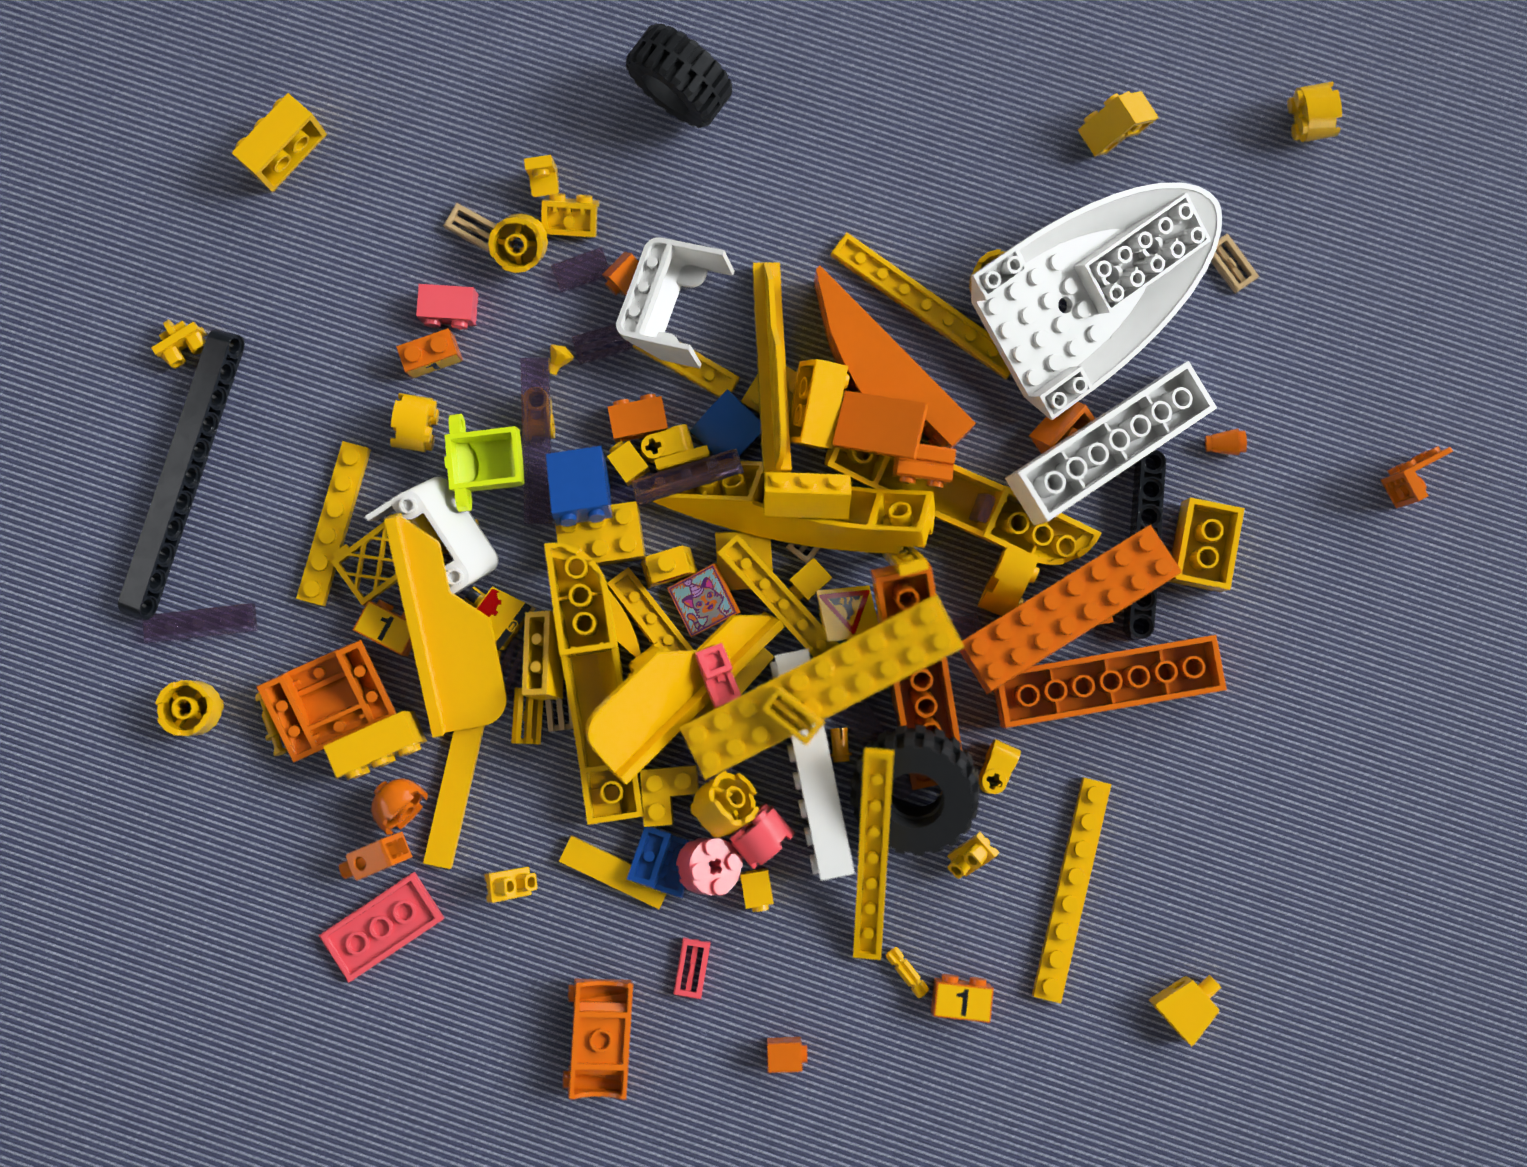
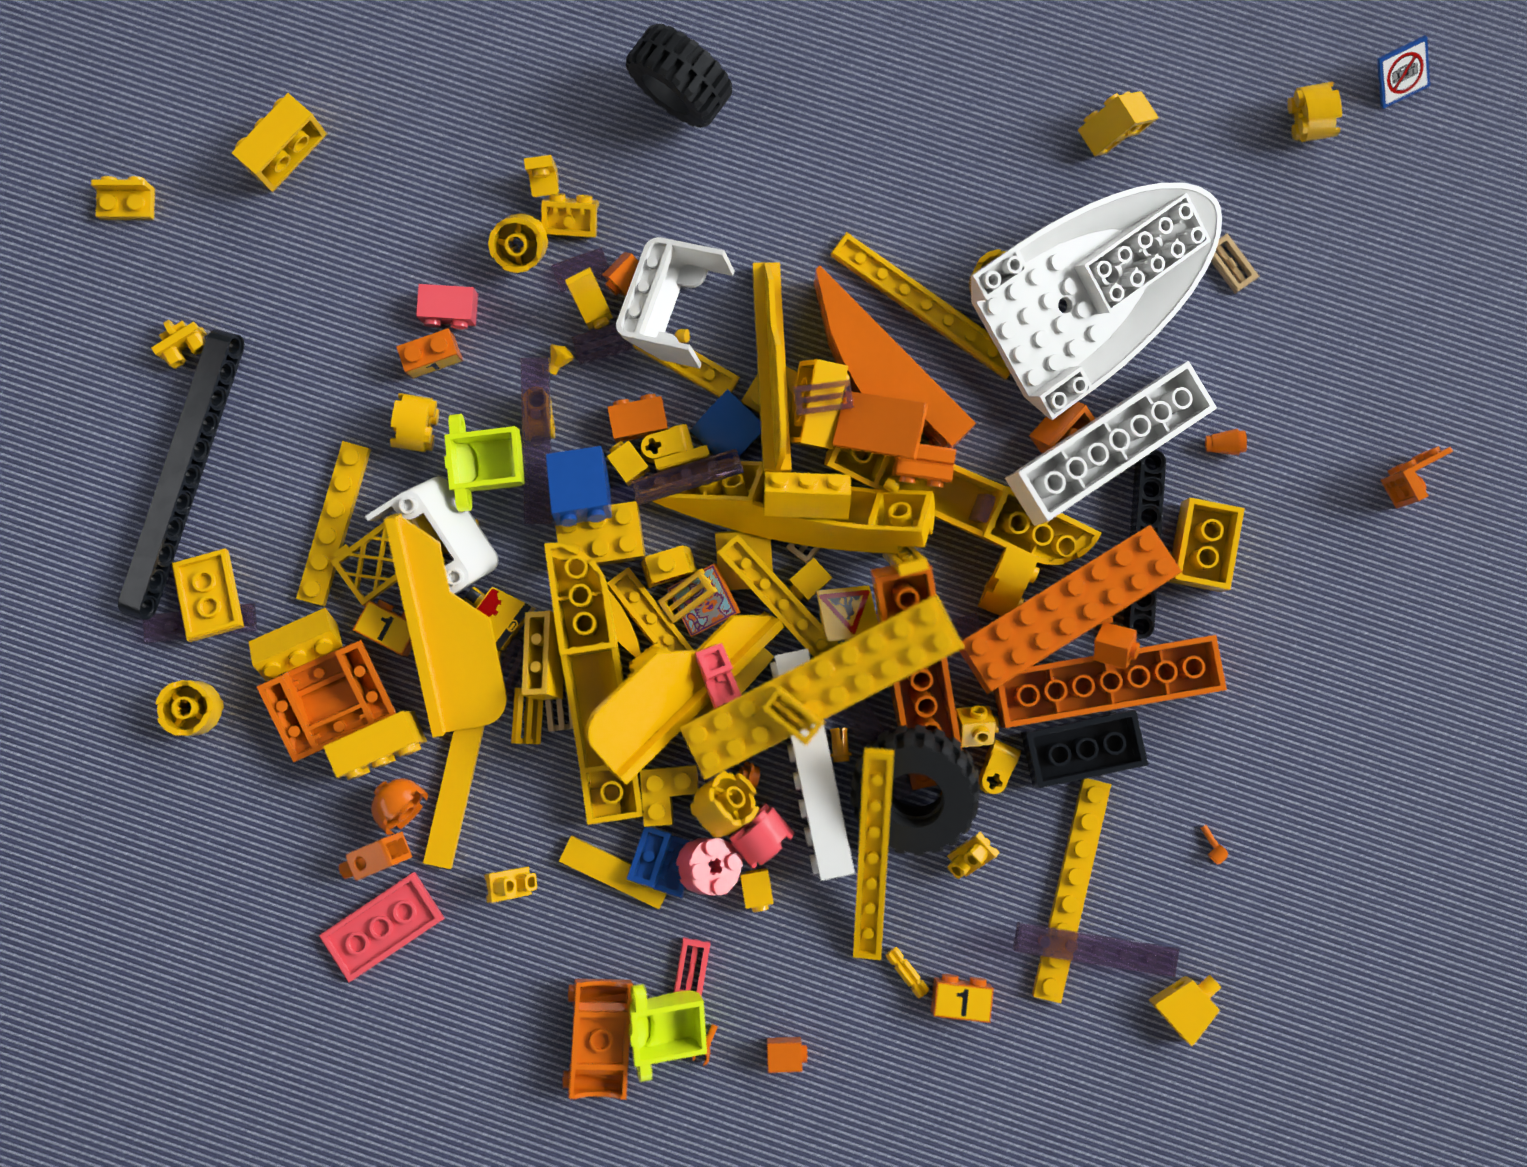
(124, 198): none -> yellow bracket
(207, 595): none -> yellow tile
(272, 731): yellow piece -> none
(295, 644): none -> yellow brick
(472, 239): tan tile -> none
(589, 299): none -> yellow slope
(665, 1028): none -> neon yellow piece
(682, 335): none -> yellow piece
(705, 583): none -> yellow tile
(709, 1038): none -> orange hand
(751, 772): none -> orange plate
(799, 400): none -> tile
(891, 484): none -> yellow piece
(976, 726): none -> yellow brick
(1084, 748): none -> black brick
(1095, 949): none -> clear purple tile
(1116, 645): none -> orange brick
(1217, 854): none -> orange hand
(1403, 72): none -> piece

